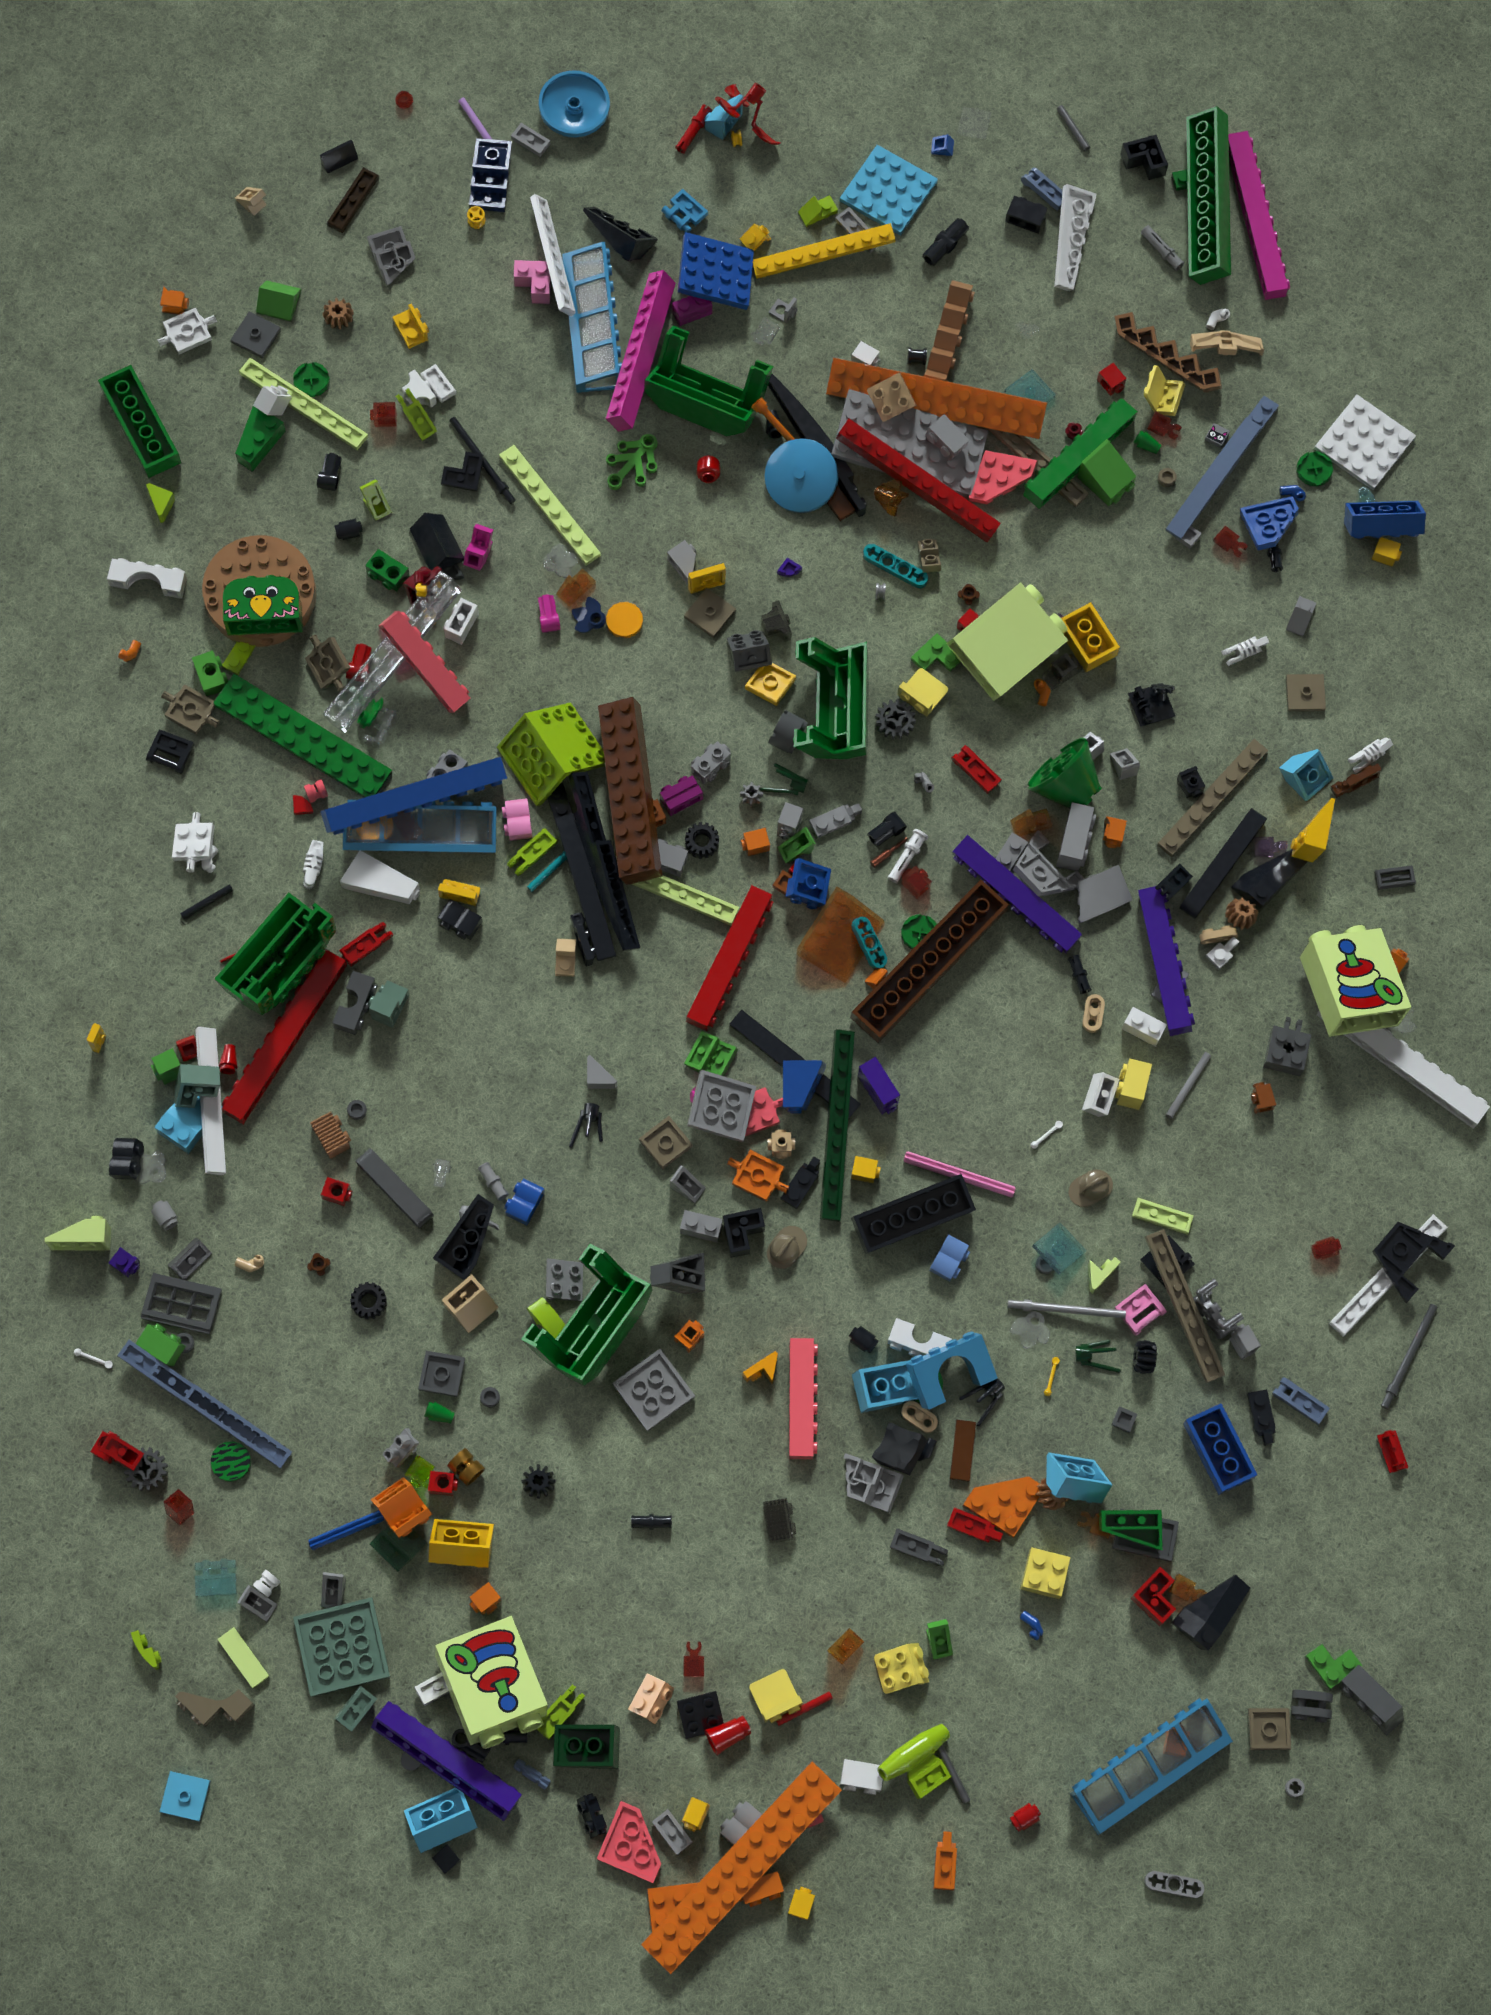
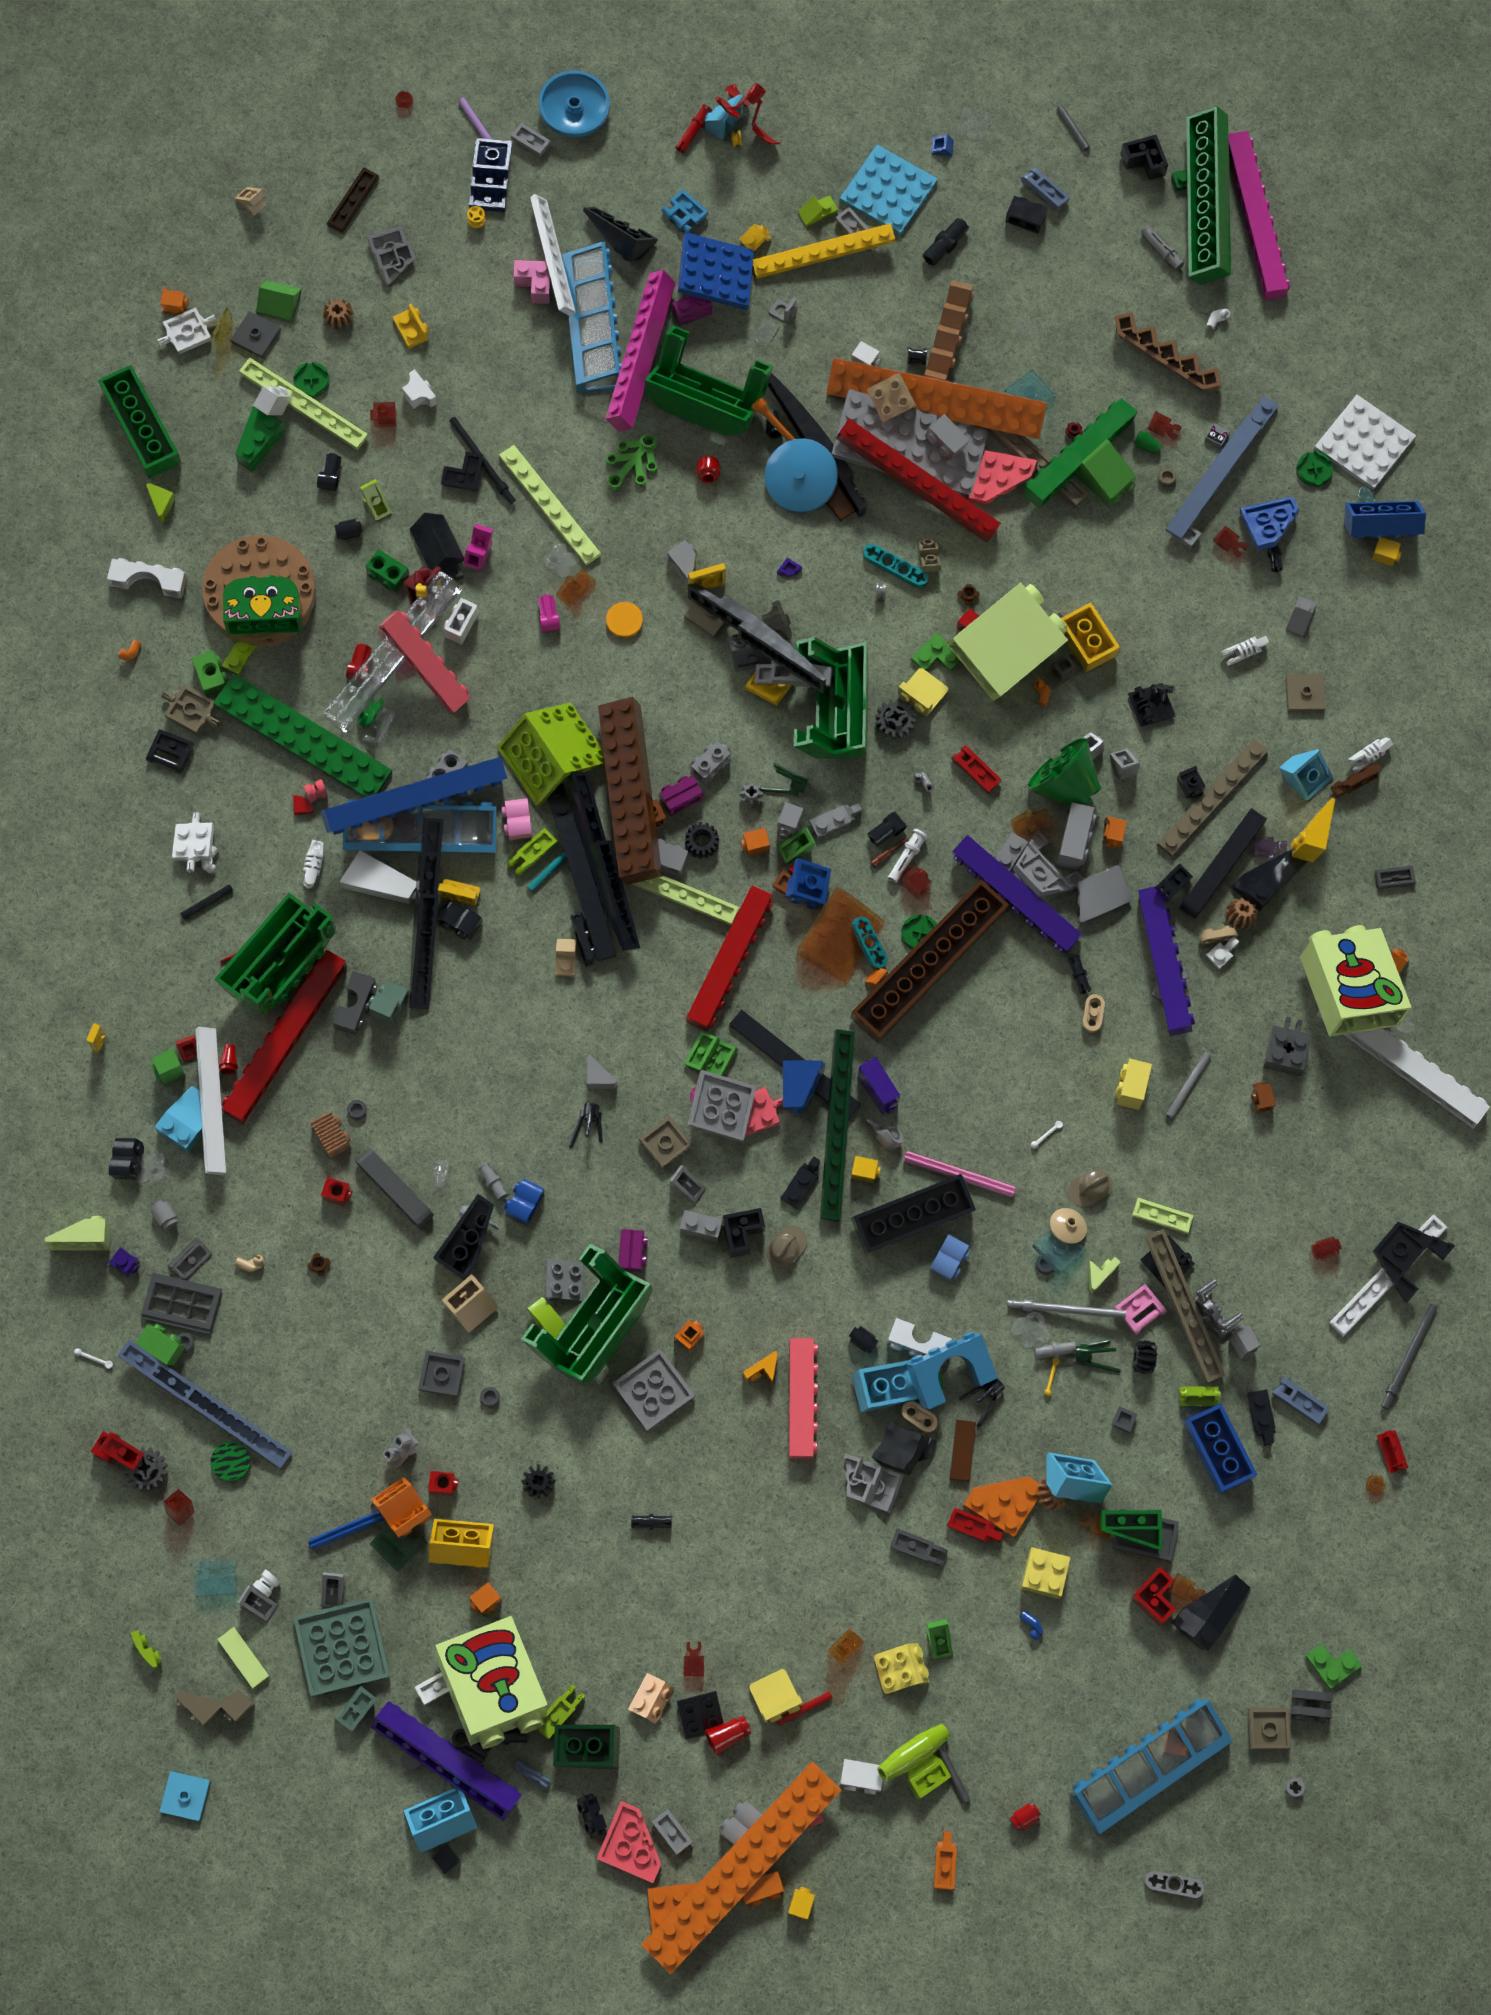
(194, 1082): sand green brick -> none
(222, 328): none -> clear yellow piece
(327, 662): dark tan plate -> none
(338, 156): black slope -> none
(365, 944): red hinge -> none
(365, 1289): black tyre -> none
(417, 416): lime hinge -> none
(419, 1472): clear neon green bracket -> none
(425, 913): none -> black slope
(438, 1413): green cone -> none
(440, 385): white plate -> none
(470, 1472): pearl gold wheel -> none
(587, 615): dark blue plate -> none
(631, 1250): none -> magenta brick
(680, 1275): dark grey wedge -> none
(695, 1814): yellow brick -> none
(758, 635): none -> black slope
(758, 1175): orange plate -> none
(776, 674): none -> light grey slope
(778, 1150): tan brick -> none
(778, 1520): clear smoke brick -> none
(784, 731): dark grey brick -> none
(888, 1136): none -> light grey piece
(889, 496): clear orange brick -> none
(1055, 1350): none -> light grey pin
(1063, 1230): none -> tan dish
(1074, 218): white wing -> none
(1100, 1094): white brick -> none
(1112, 379): red brick -> none
(1144, 1026): white brick -> none
(1163, 394): light yellow bracket -> none
(1199, 1396): none -> lime hinge
(1226, 342): tan plate -> none
(1293, 490): blue arm -> none
(1373, 1699): dark grey wedge -> none
(1375, 1479): none -> clear orange plate

